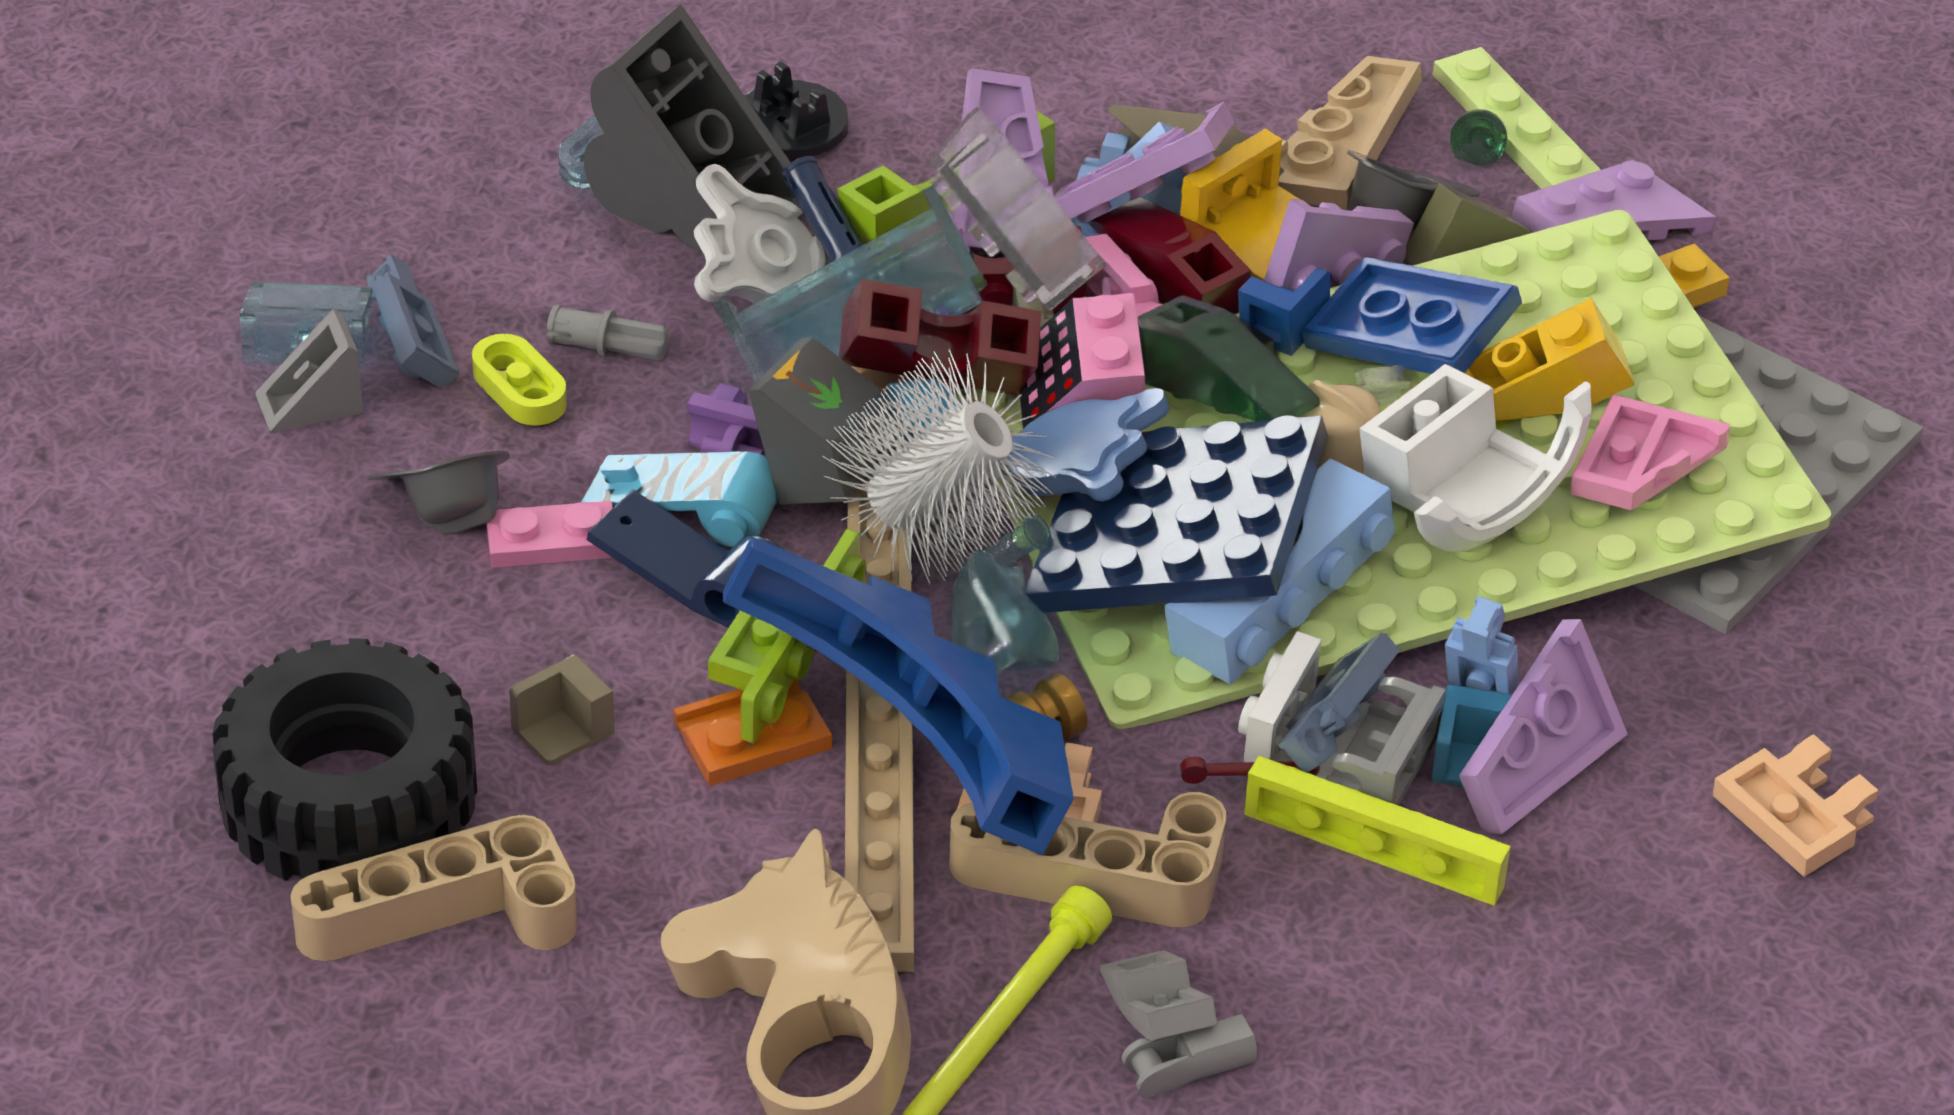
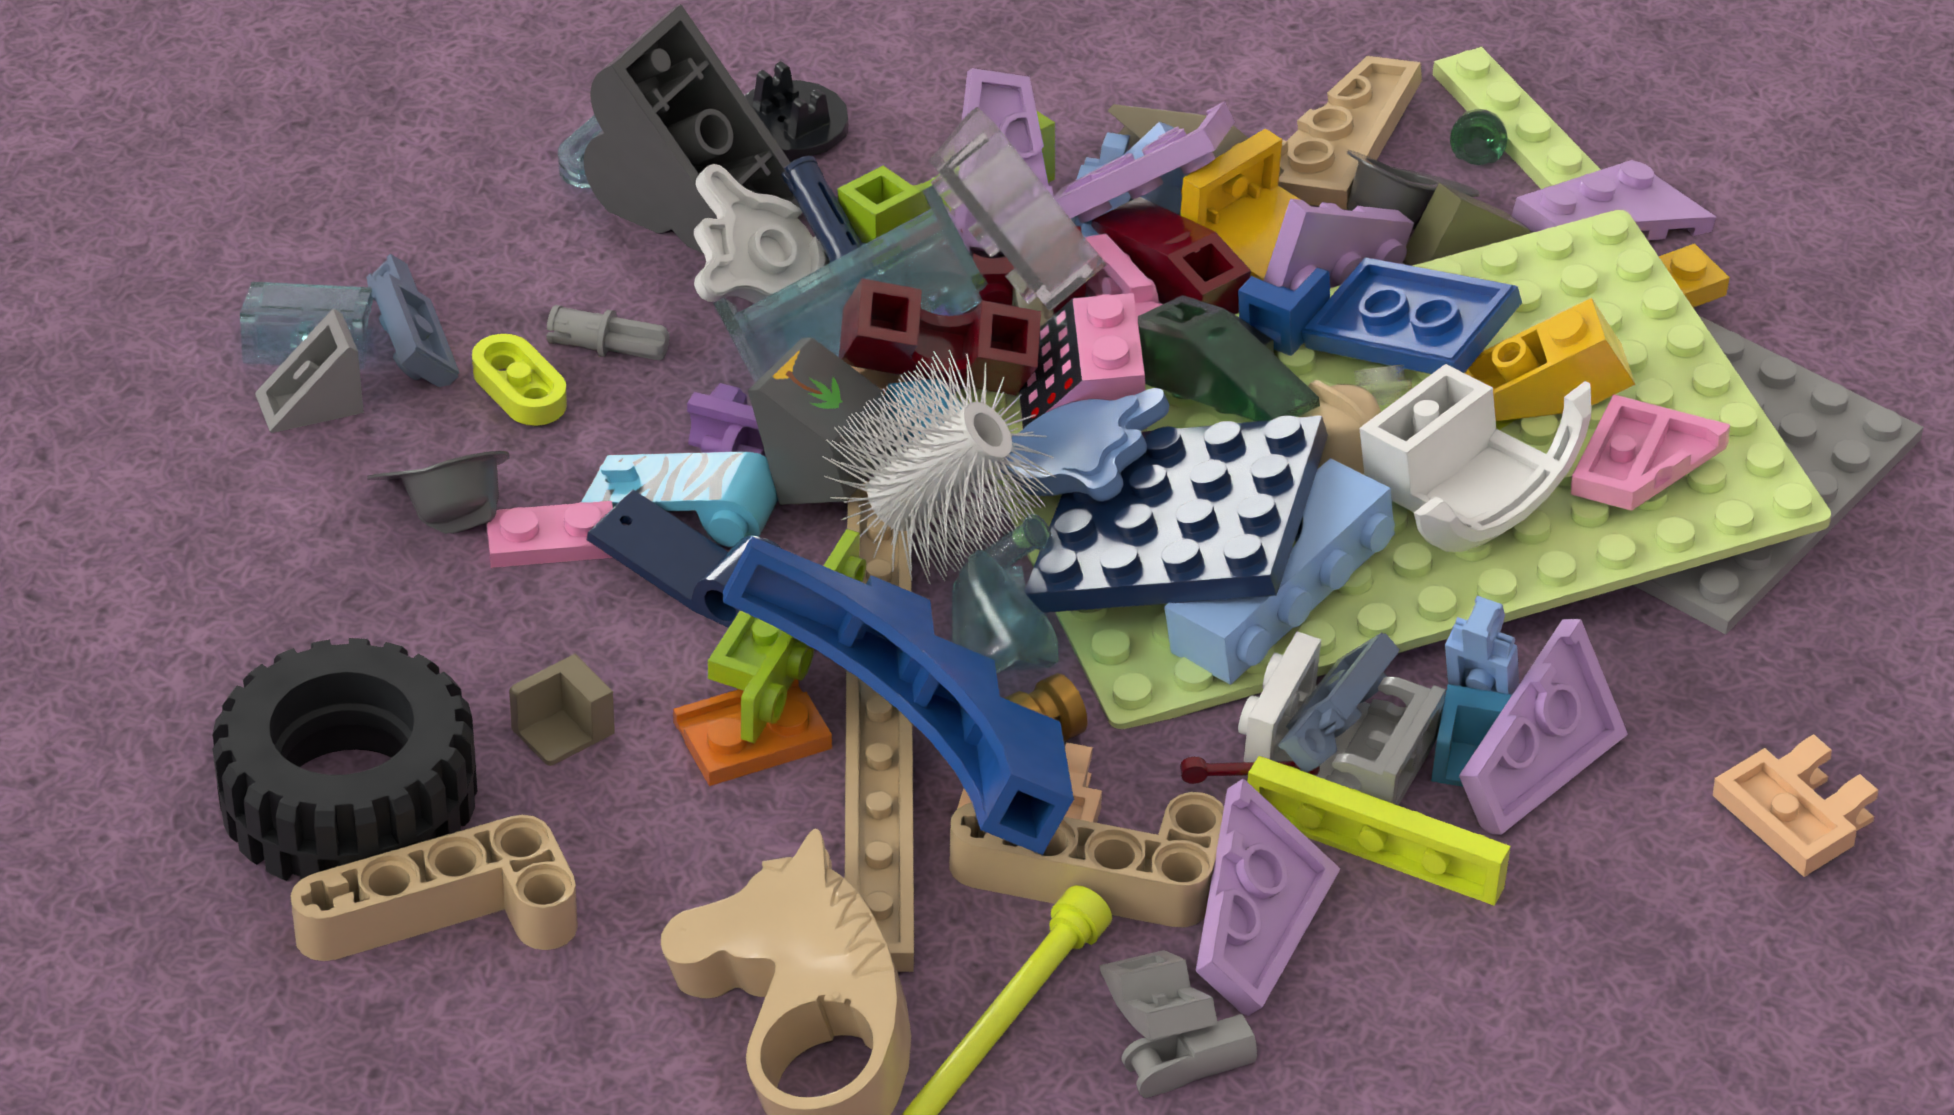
(1259, 898): none -> lavender wing

